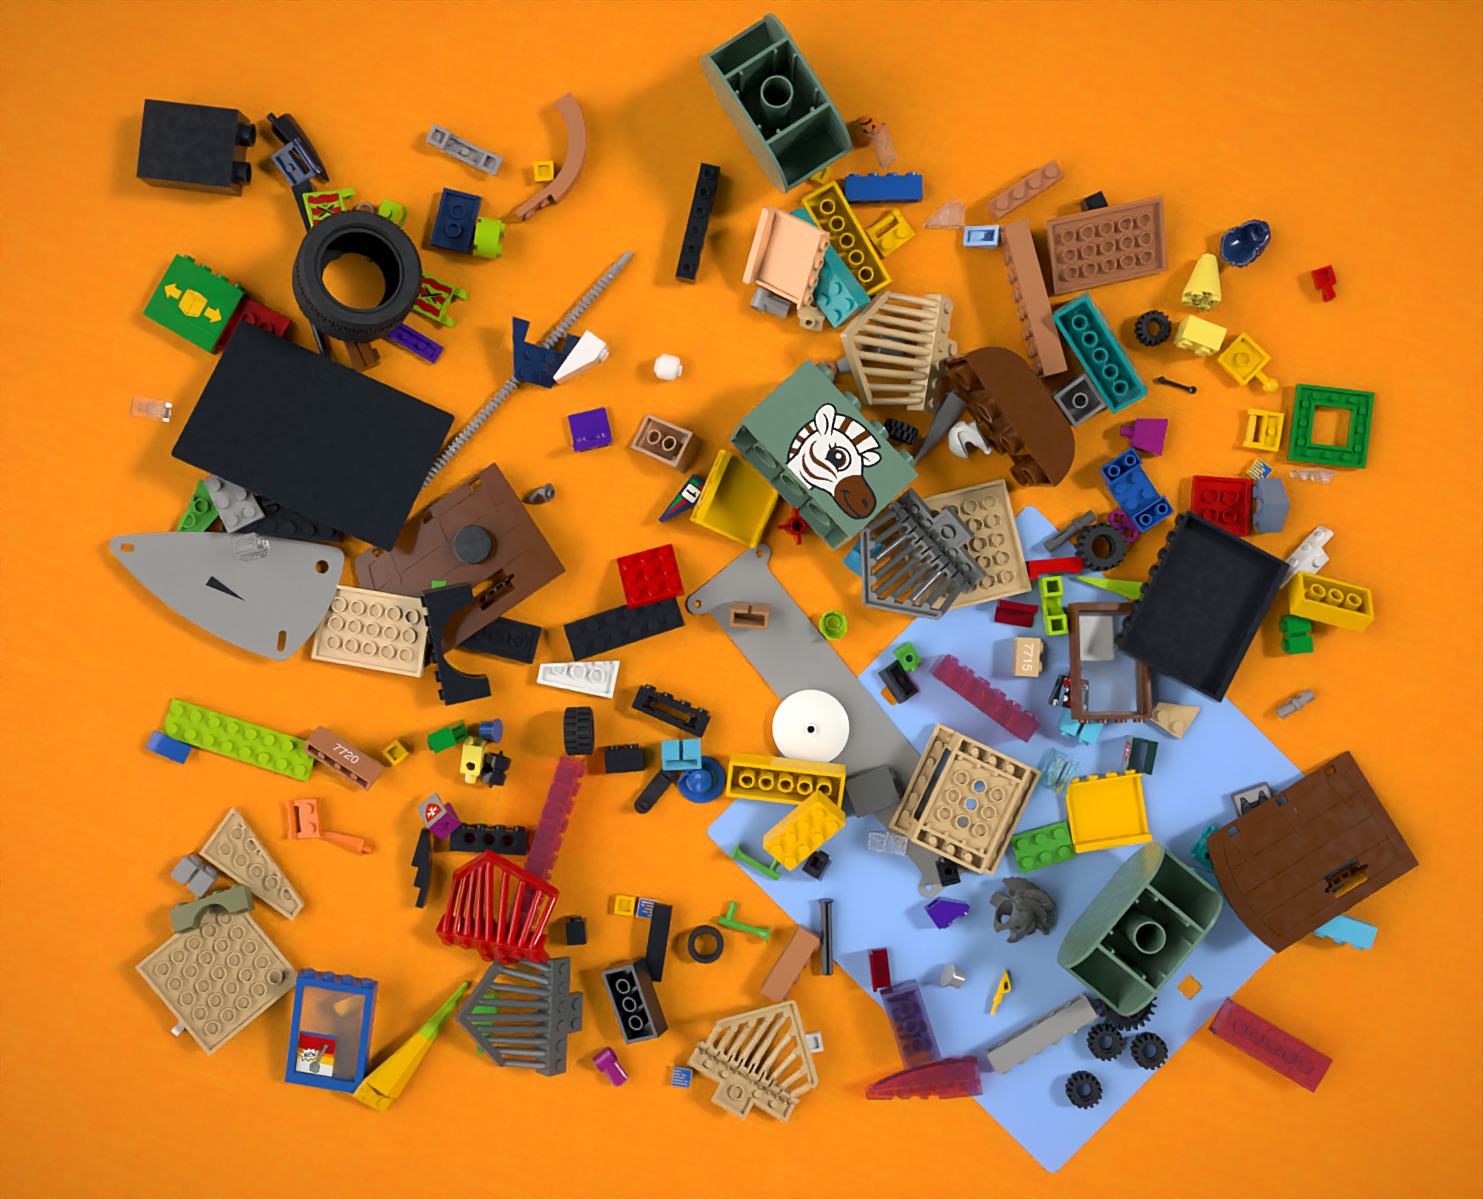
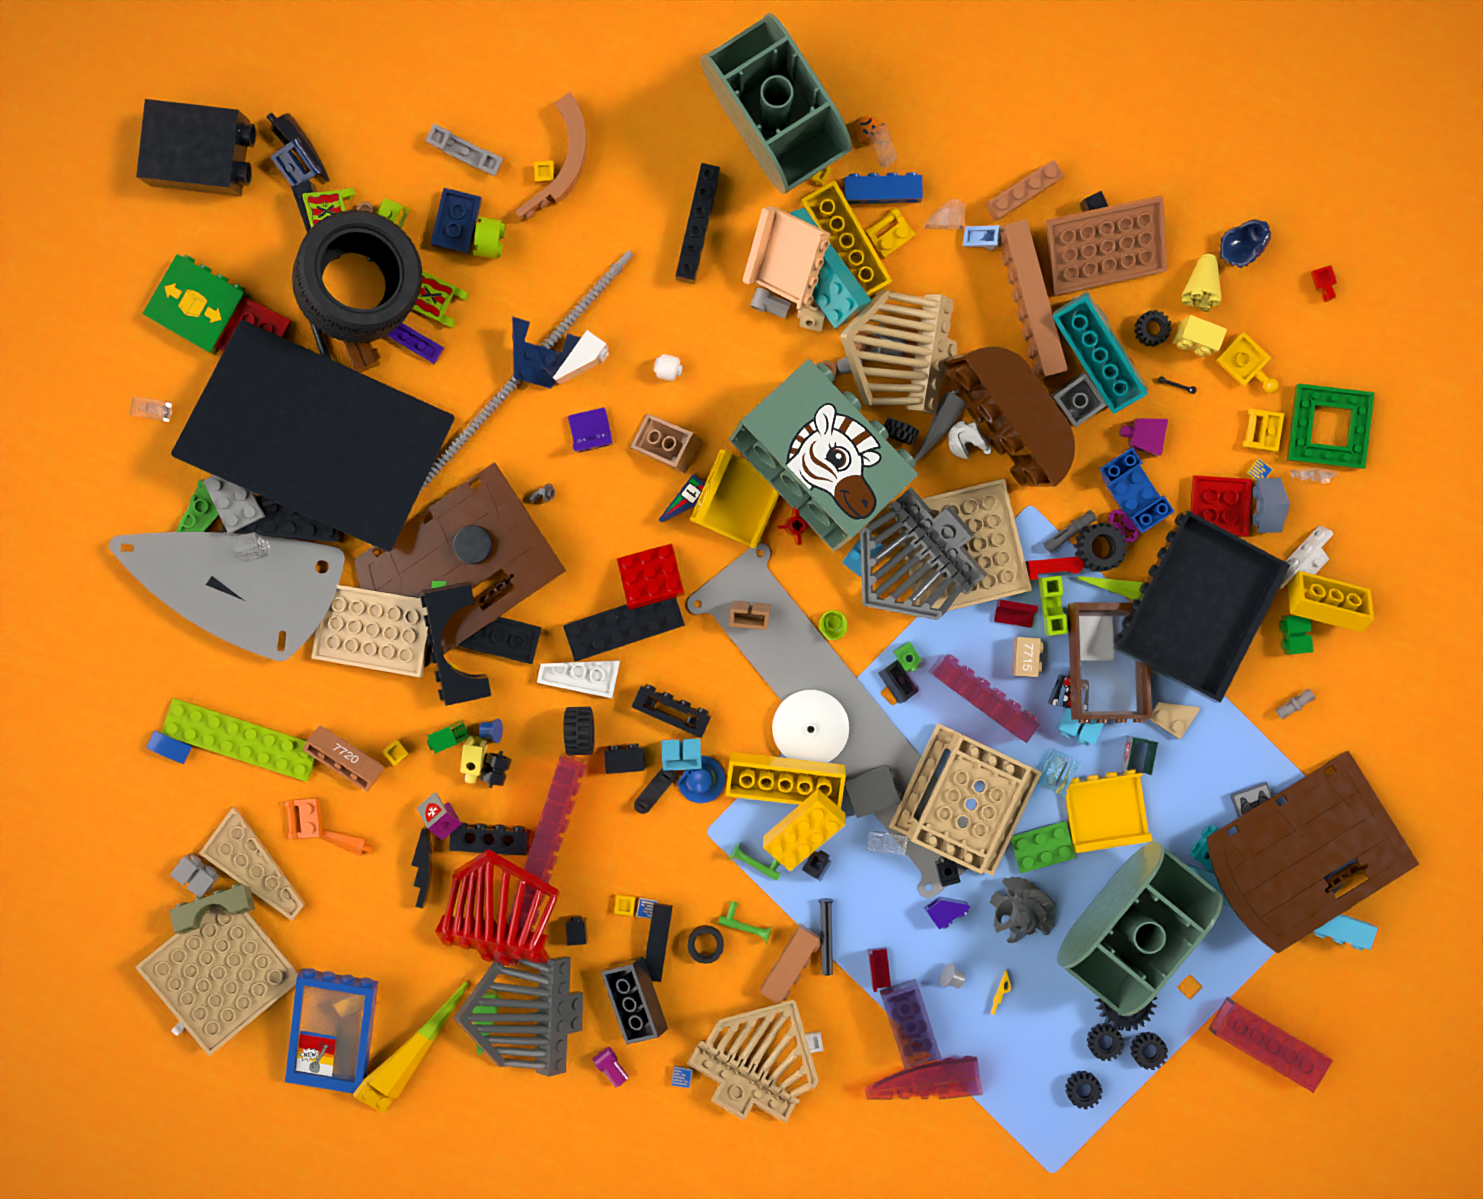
(1041, 1033): light grey brick -> none

